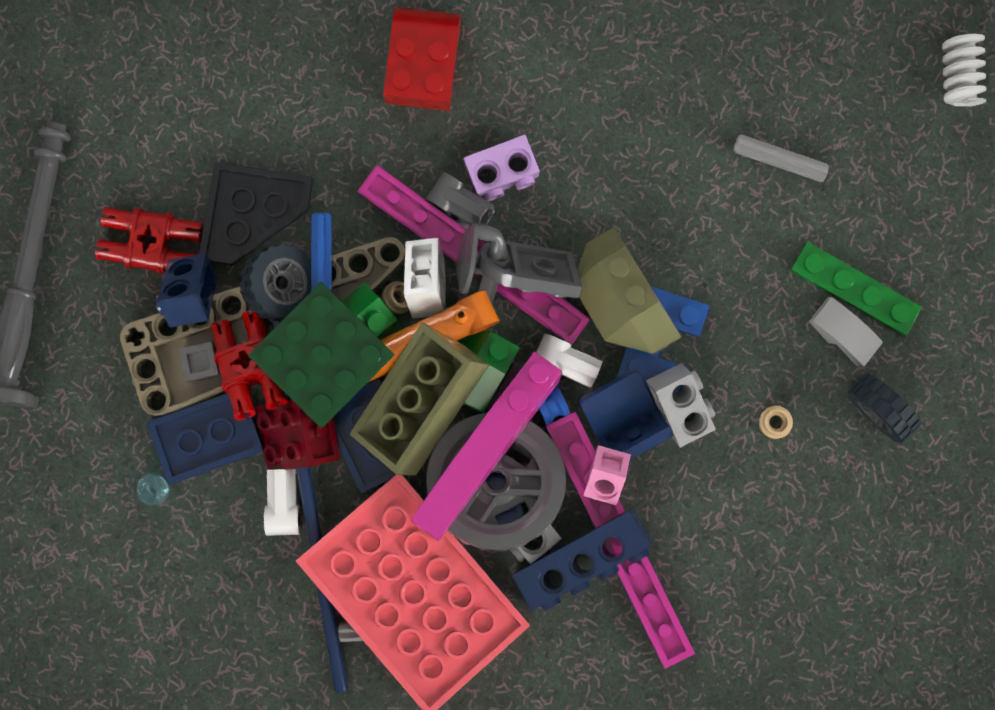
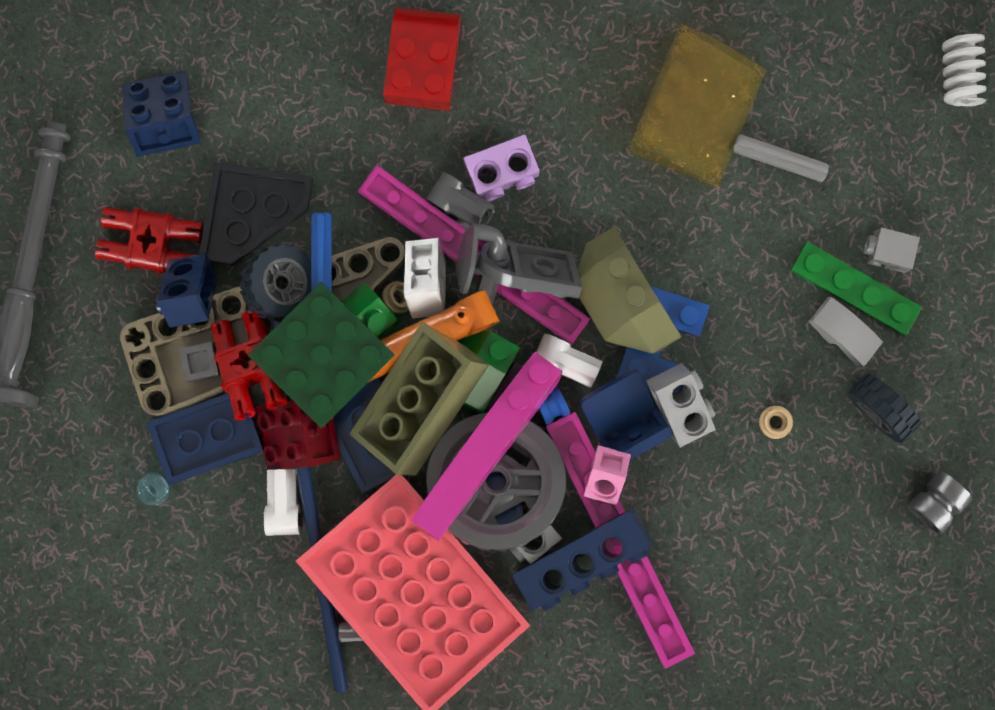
(159, 114): none -> dark blue bracket
(697, 107): none -> clear yellow slope
(892, 249): none -> light grey brick
(943, 499): none -> flat silver wheel

